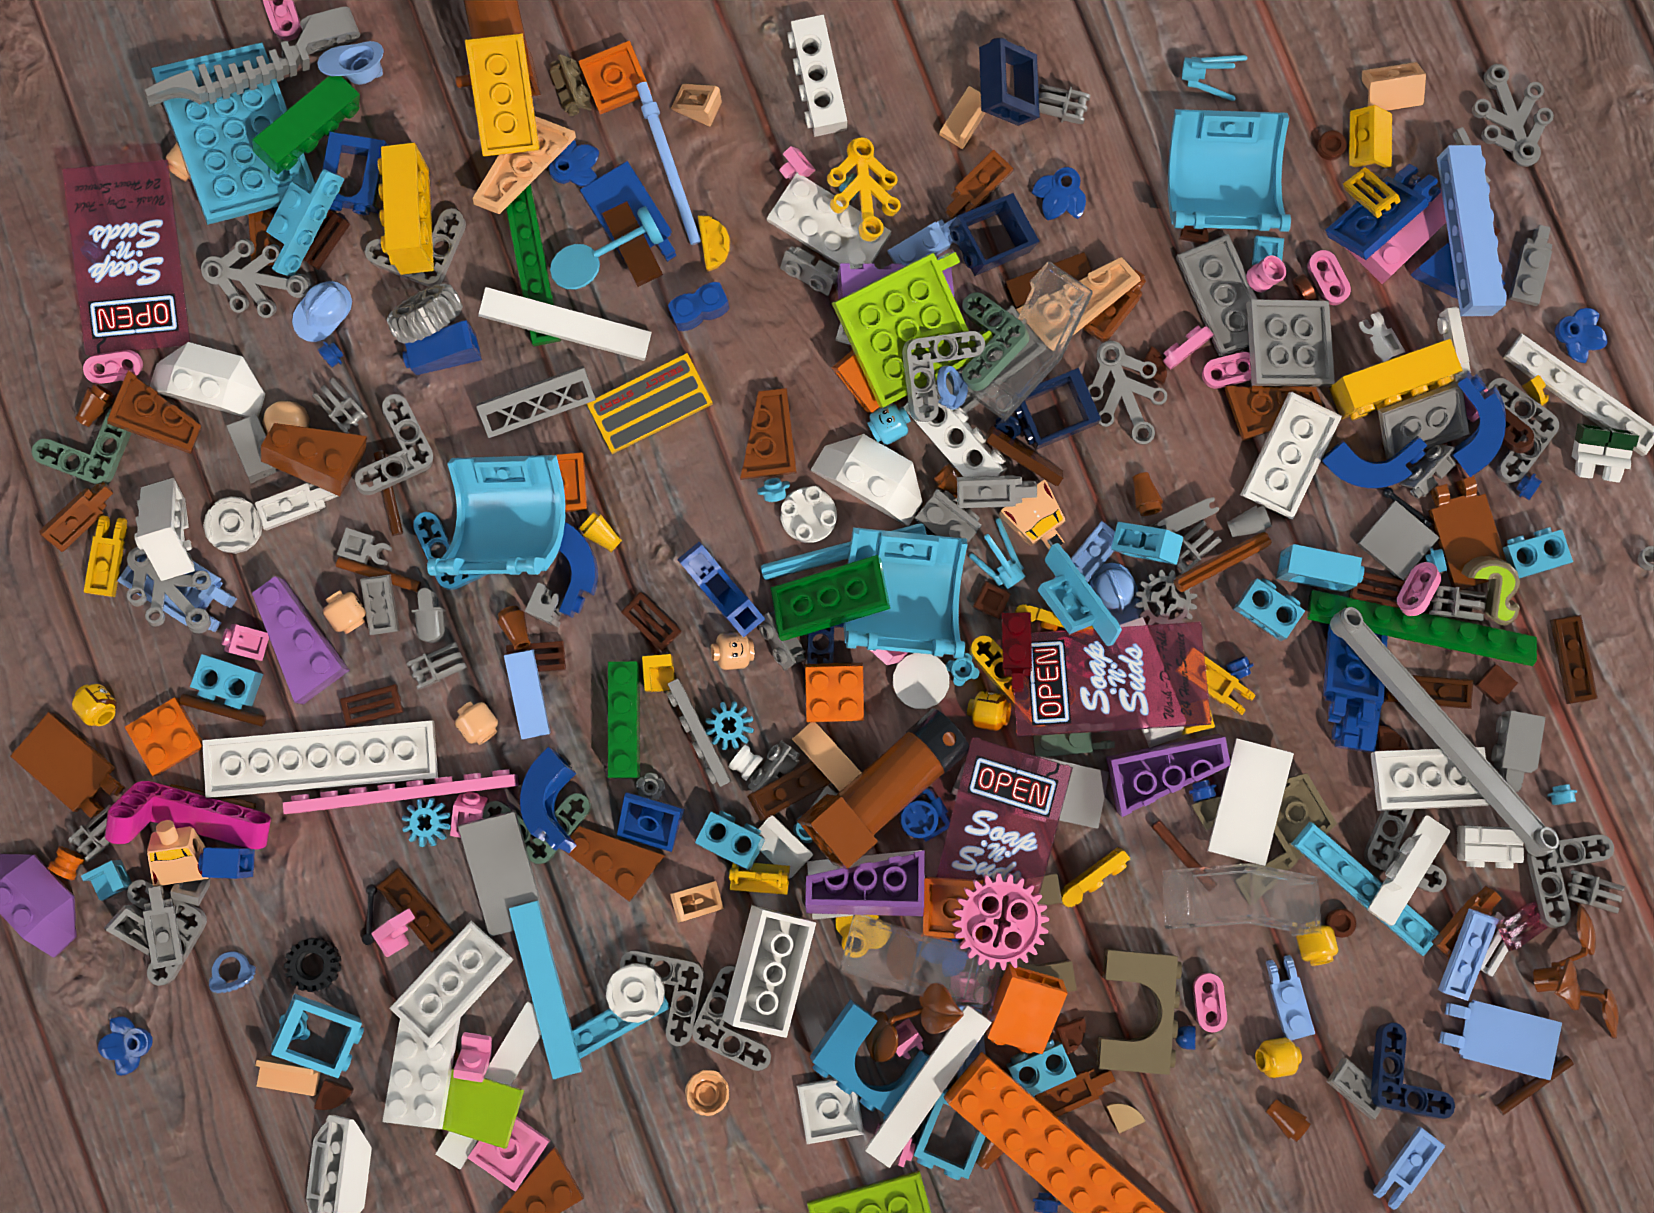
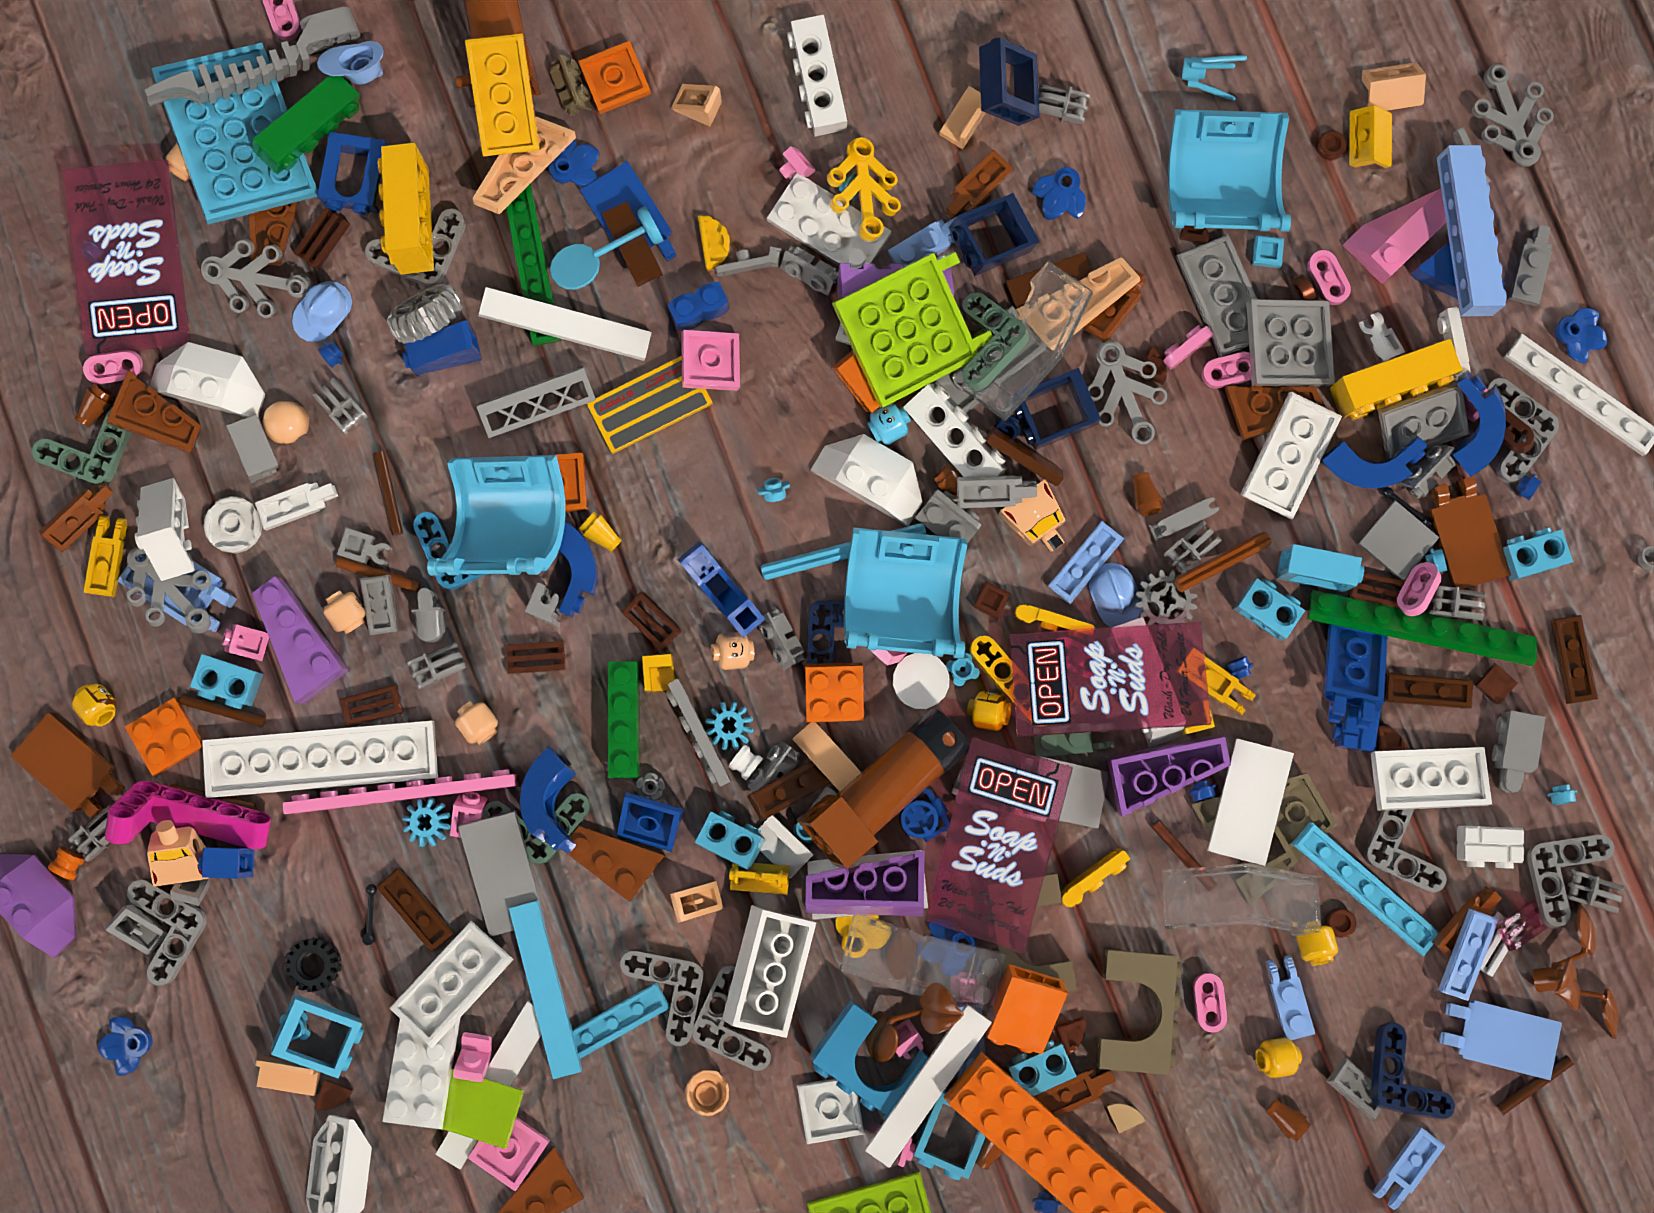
(108, 879): medium azure panel -> none
(162, 930): light grey hinge -> none
(245, 975): medium blue piece -> none
(300, 219): medium azure bracket -> none
(314, 455): dark orange wedge -> none
(391, 934): bright pink bracket -> none
(403, 457): light grey beam -> none
(514, 626): dark orange cone -> none
(527, 694): light blue tile -> none
(635, 992): white tile -> none
(651, 111): light blue bar -> none
(710, 360): none -> bright pink plate
(746, 264): none -> light grey piece
(770, 439): dark orange wing -> none
(808, 514): white dish -> none
(830, 598): green tile -> none
(925, 365): light grey beam -> none
(939, 902): orange plate -> none
(960, 389): medium blue piece -> none
(1010, 571): medium azure plant -> none
(1017, 648): dark red hinge -> none
(1026, 925): bright pink gear -> none
(1075, 600): medium azure bracket -> none
(1147, 543): medium azure brick -> none
(1186, 1037): blue hinge -> none
(1250, 522): light grey cone -> none
(1266, 274): bright pink wheel -> none
(1364, 233): blue tile -> none
(1382, 204): yellow tile -> none
(1408, 870): white bracket -> none
(1501, 587): dark tan animal -> none
(1534, 389): yellow tile -> none
(1536, 836): light grey piece -> none
(1603, 447): hips -> none

